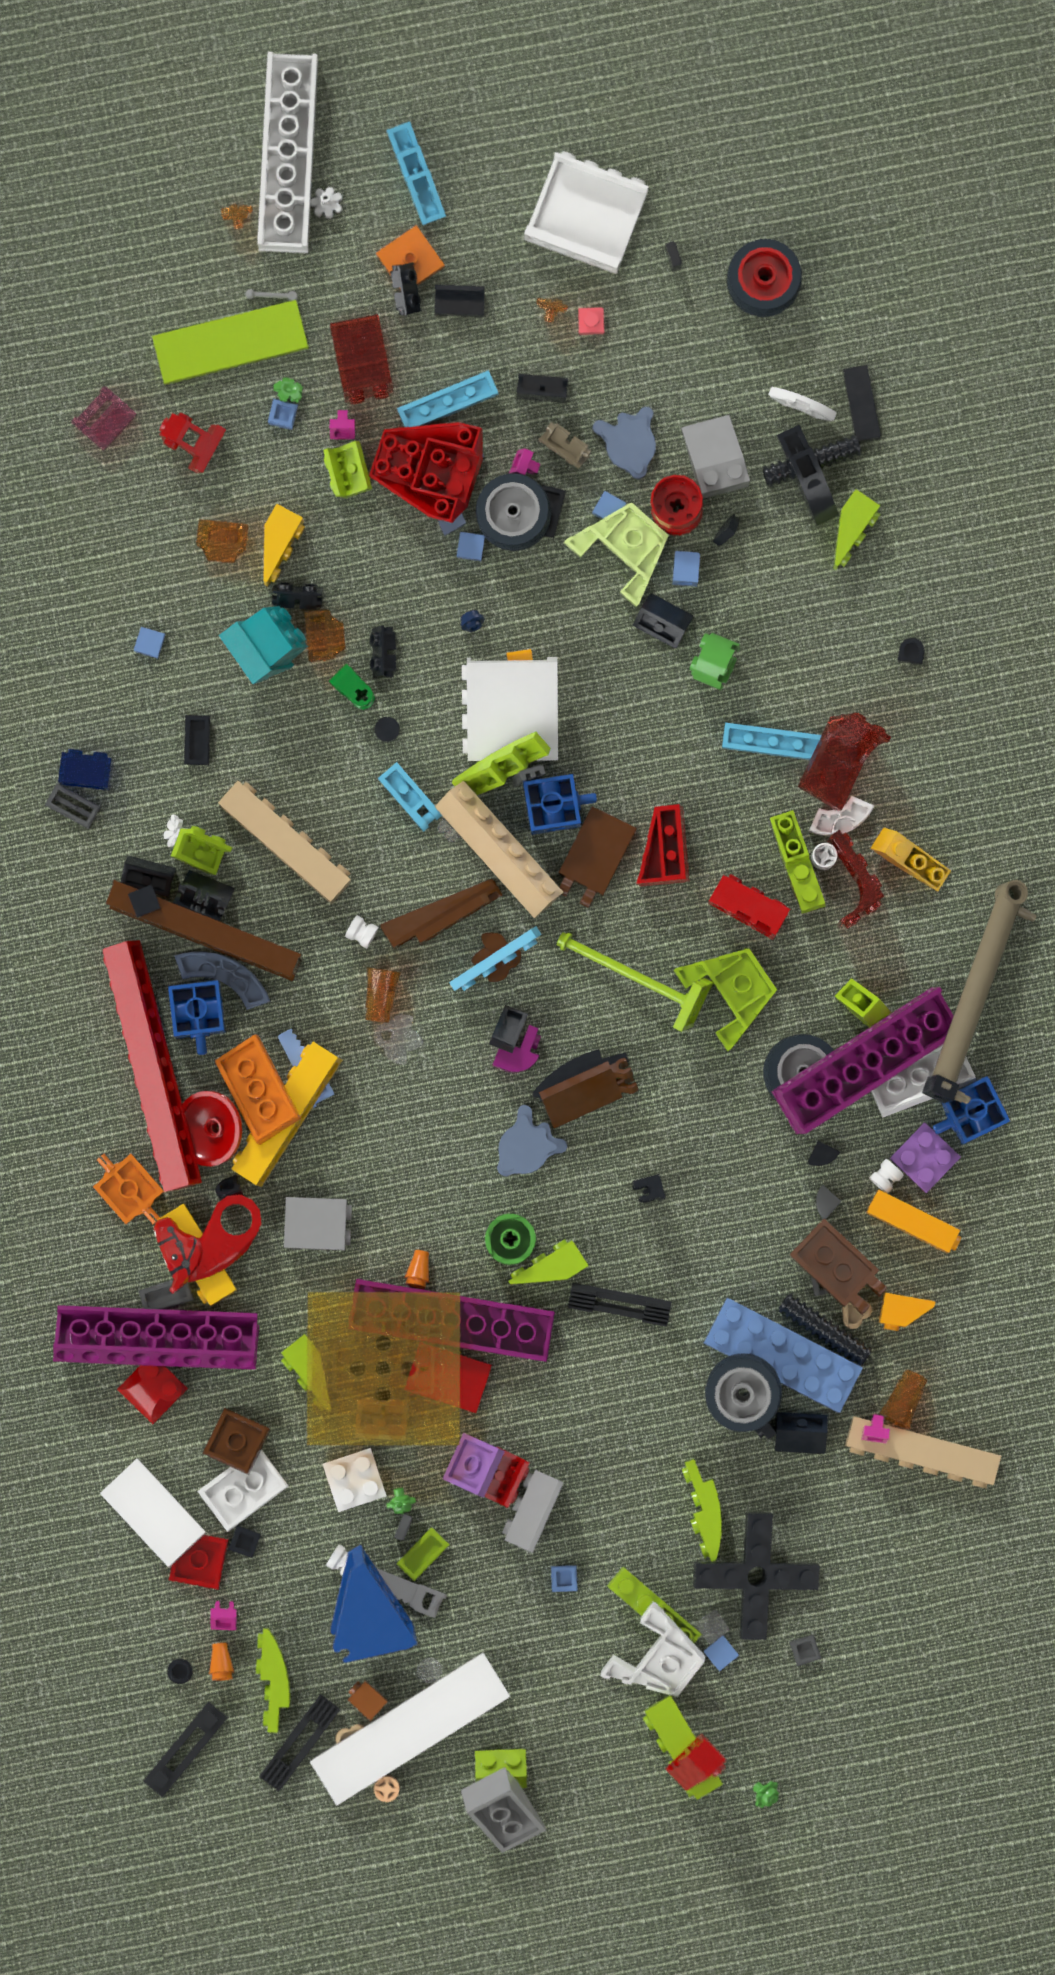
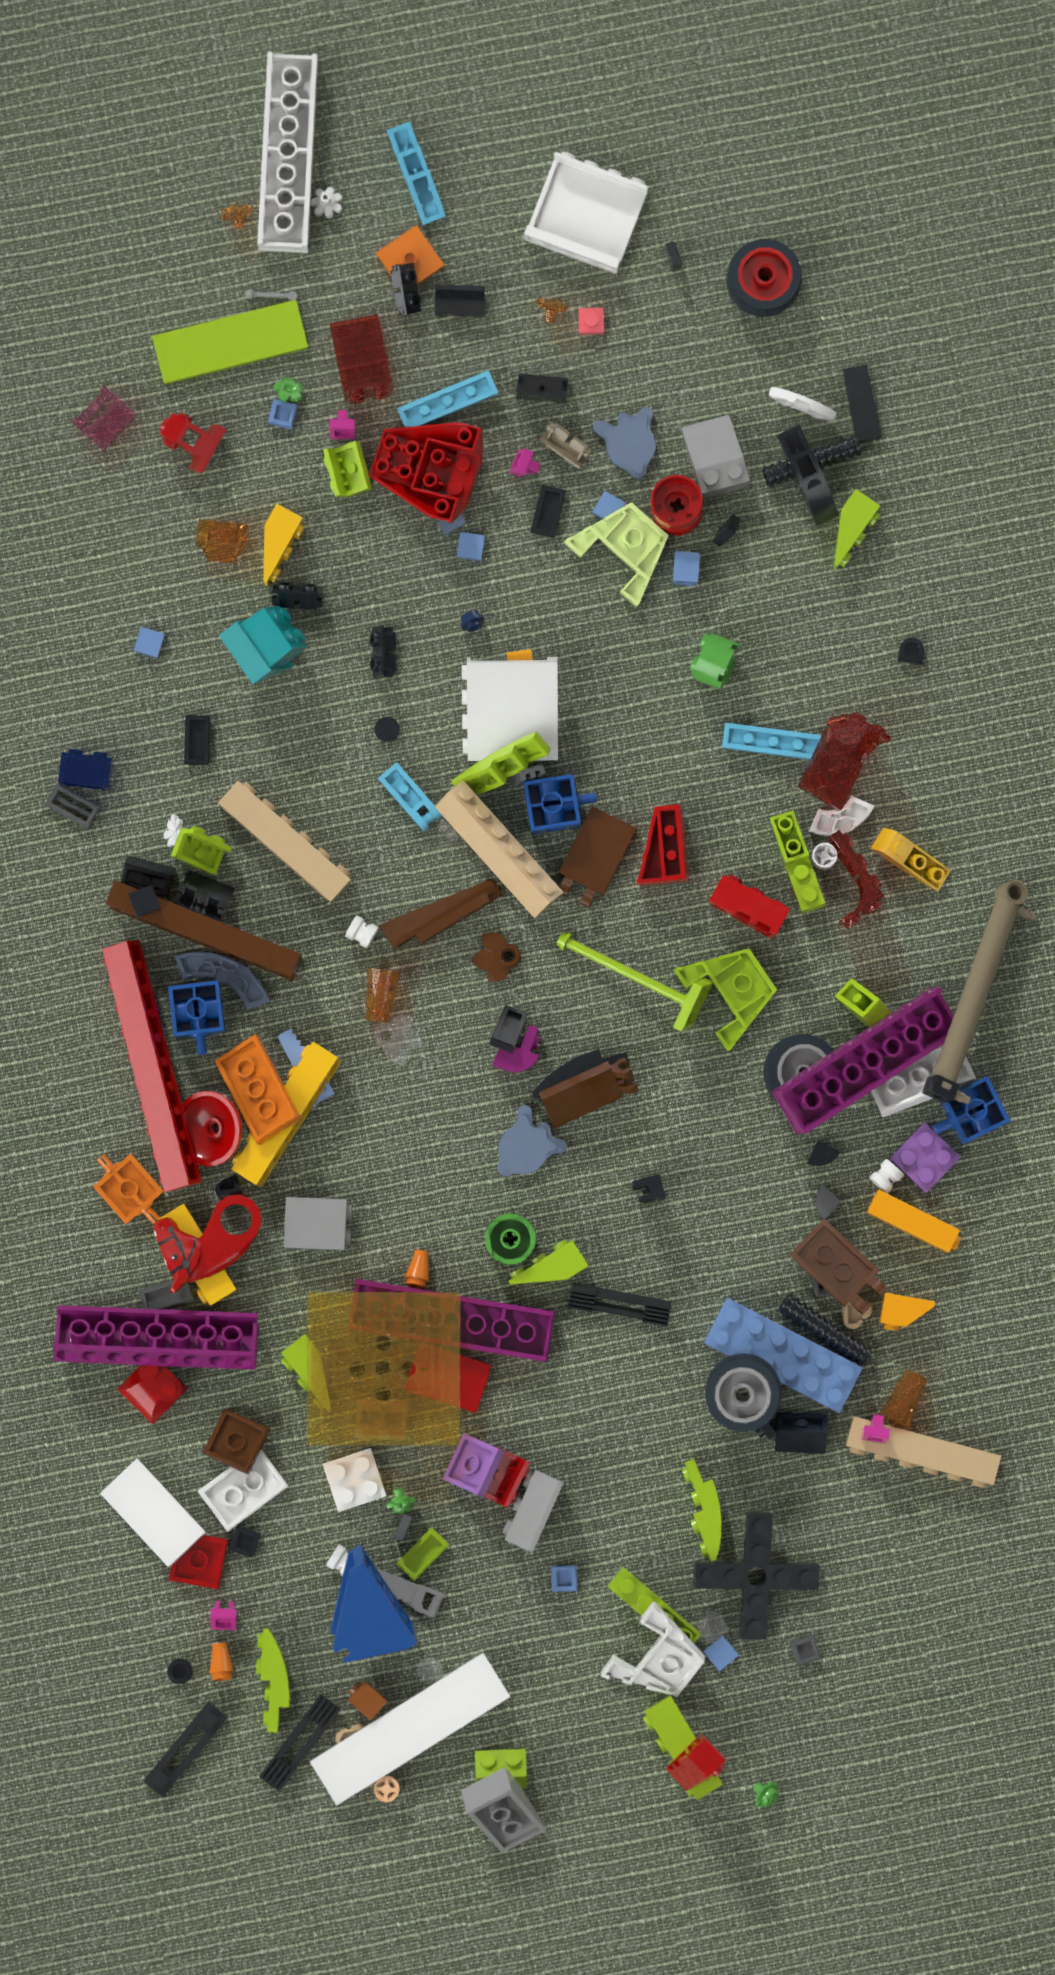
(323, 635): clear orange slope -> none
(350, 684): green piece -> none
(505, 954): medium azure plate -> none
(517, 530): wheel -> none
(663, 620): black panel -> none

